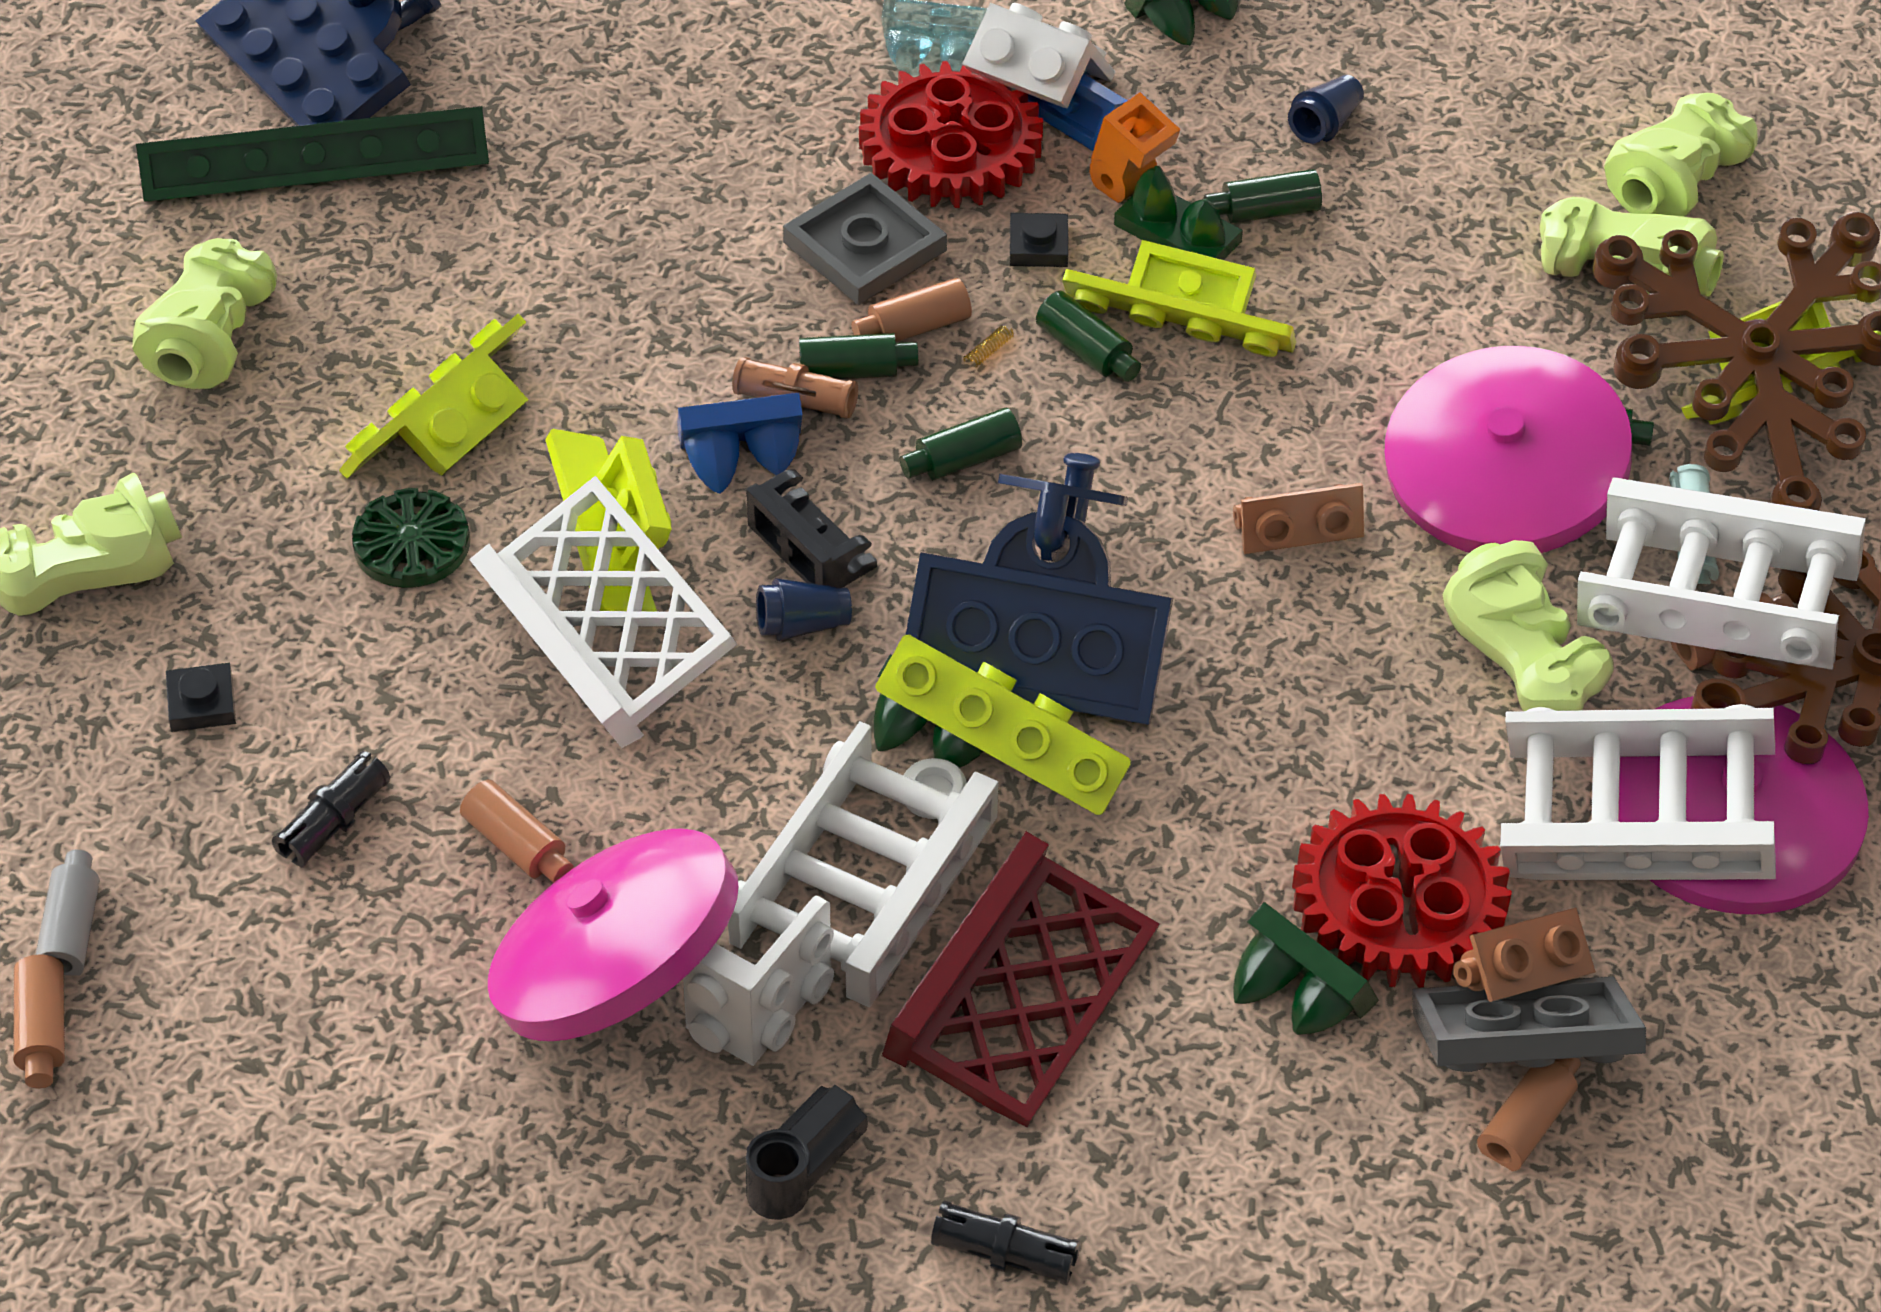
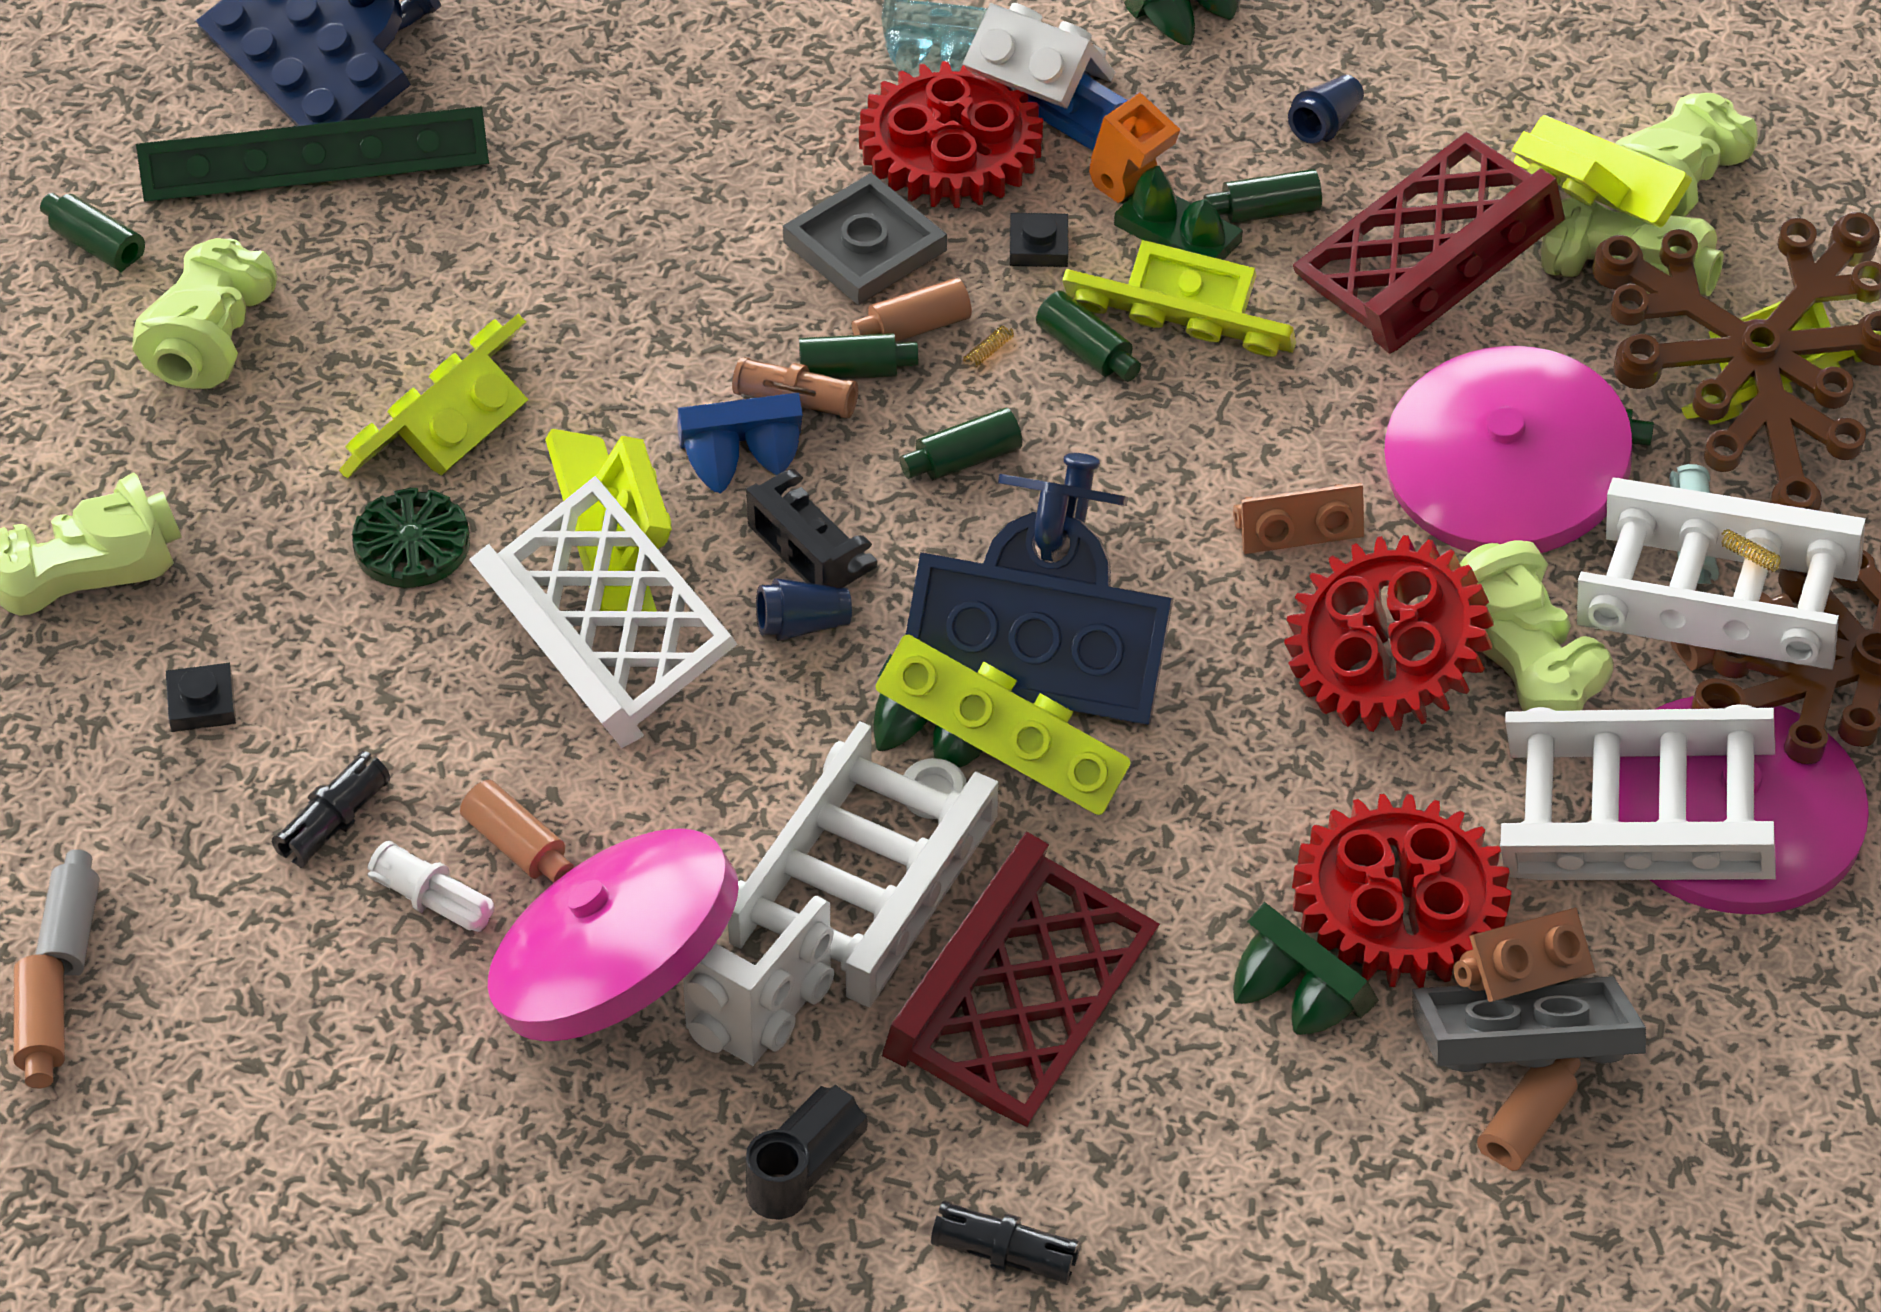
(93, 230): none -> dark green cylinder
(429, 886): none -> white axle
(1331, 642): none -> red gear
(1456, 260): none -> dark red fence
(1602, 171): none -> neon yellow bracket
(1750, 544): none -> clear yellow leg

